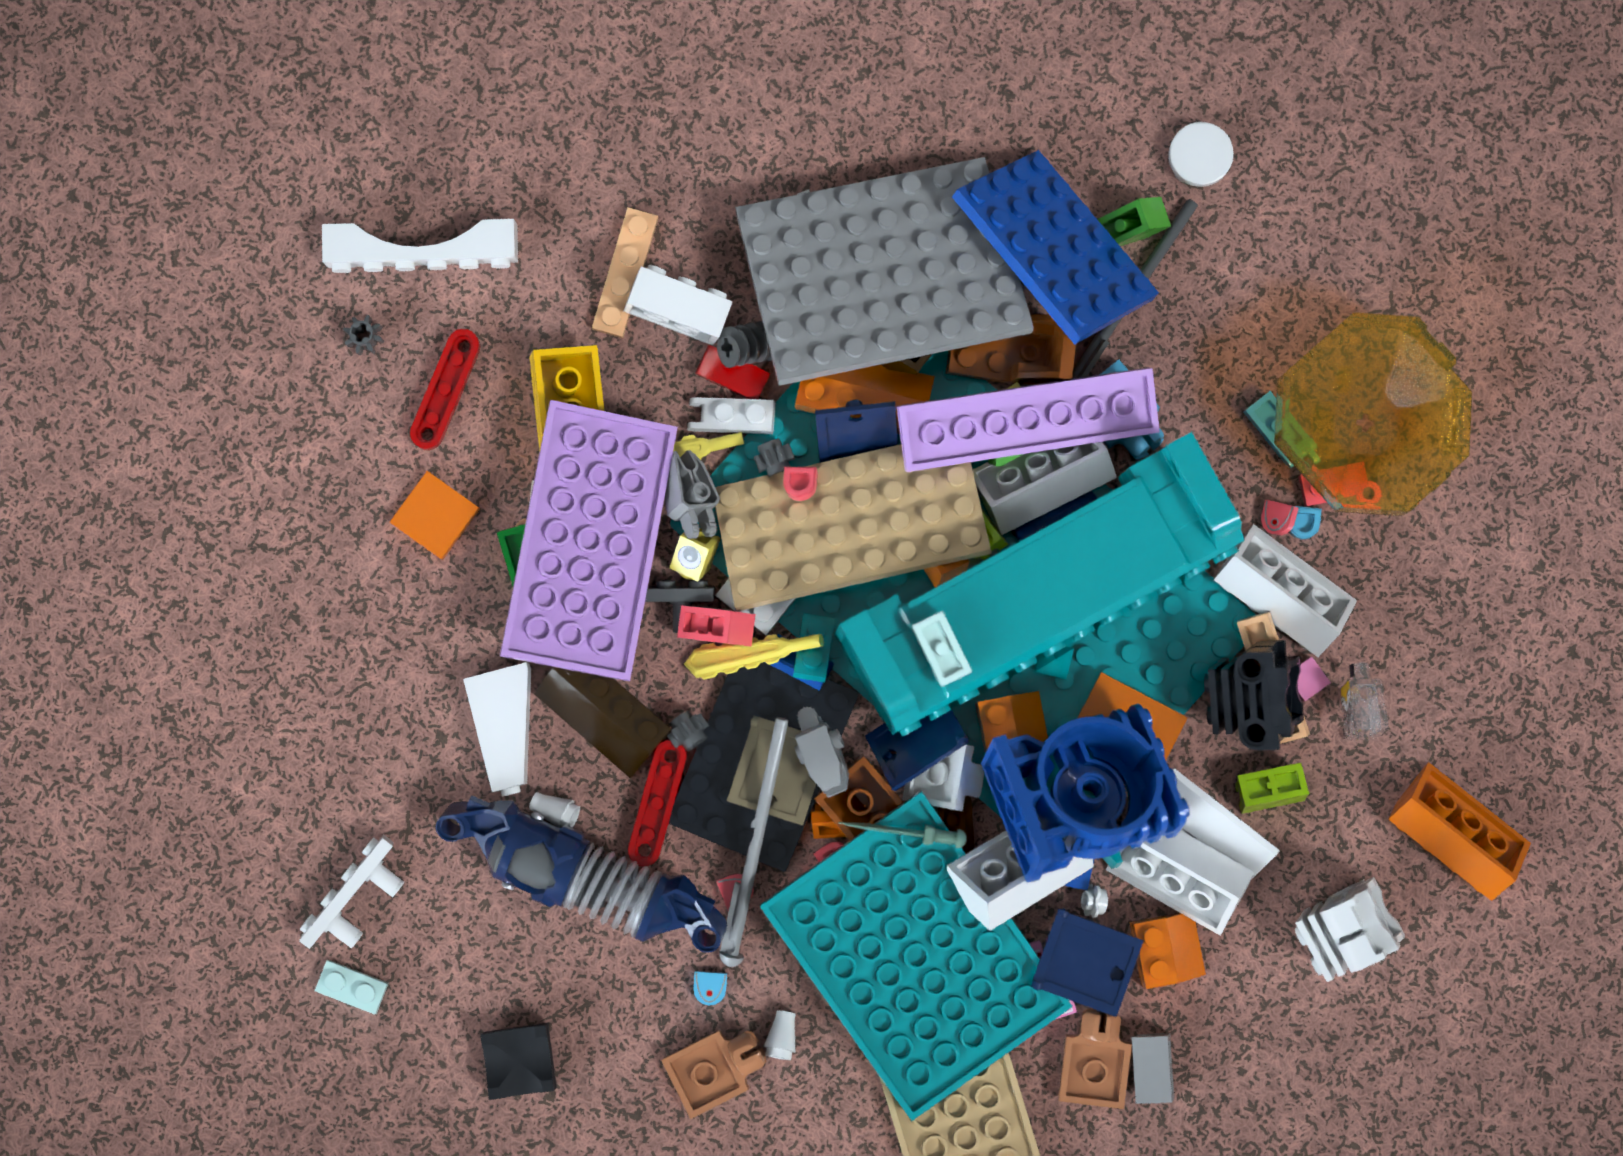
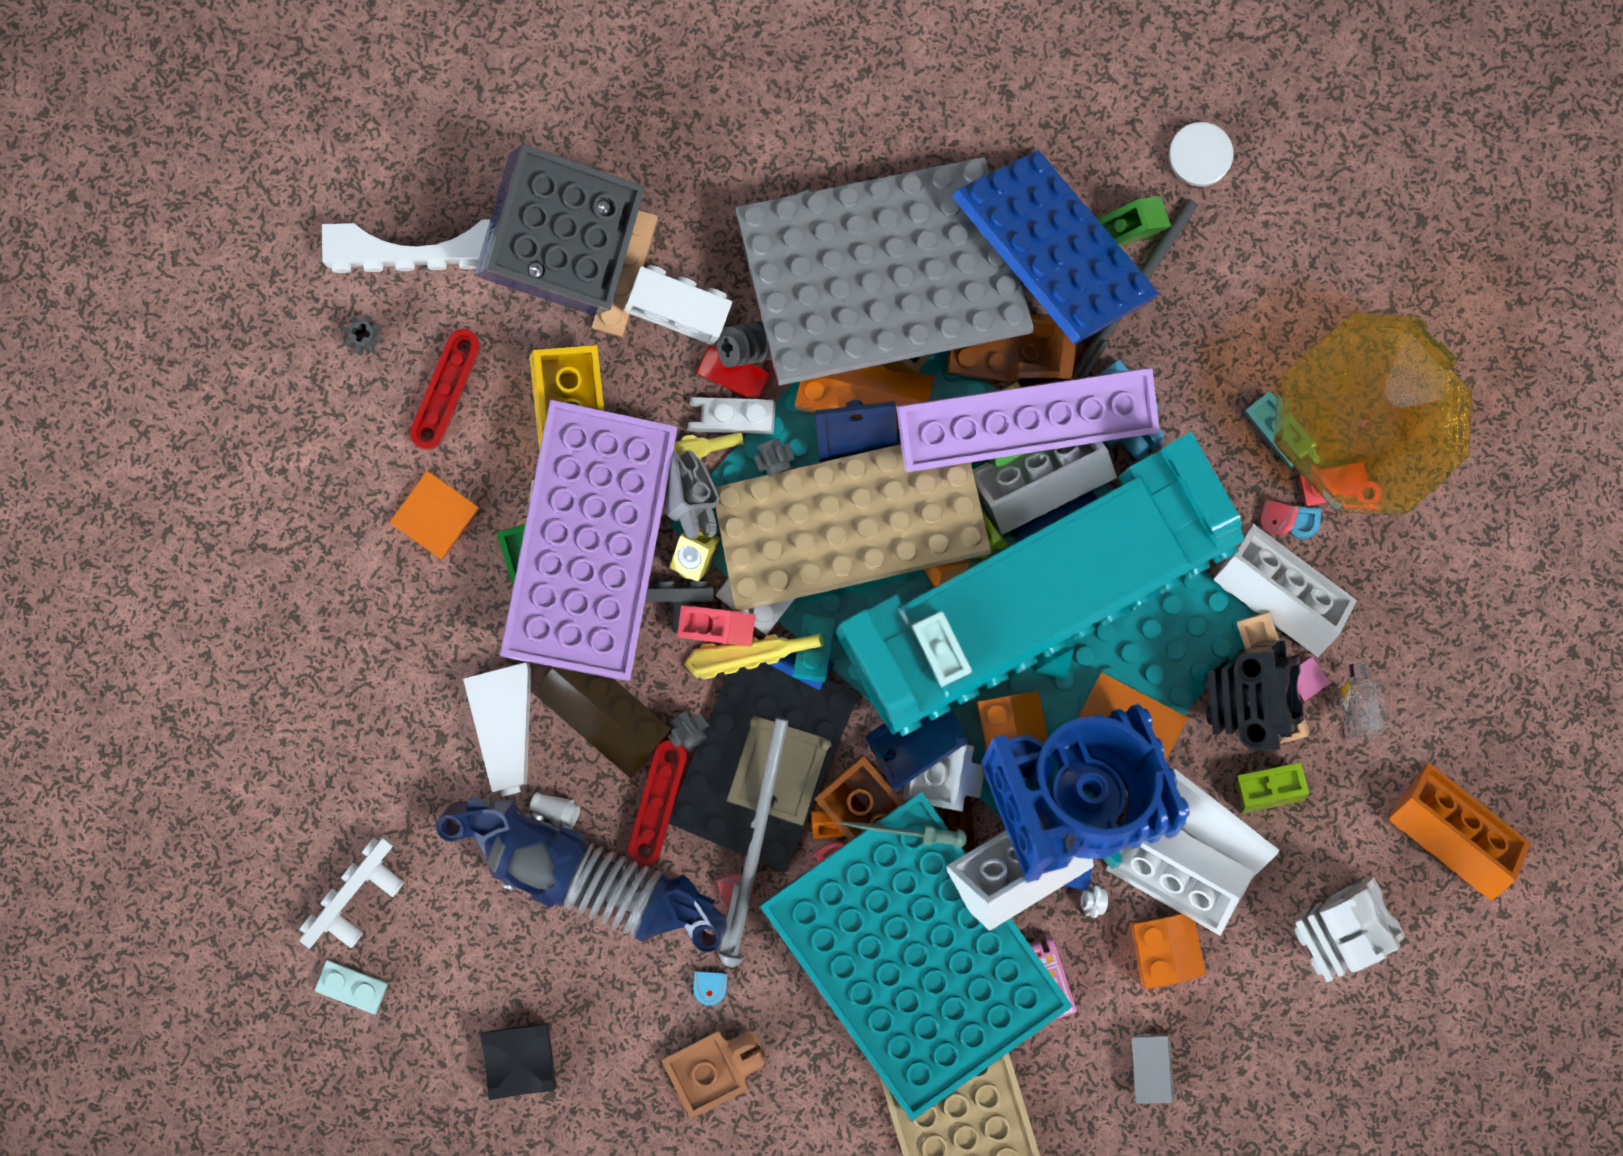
(559, 230): none -> dark grey piece
(781, 1038): white cone -> none
(800, 482): coral tile -> none
(821, 752): light grey hinge -> none
(1087, 963): dark blue container -> none
(1095, 1063): nougat plate -> none

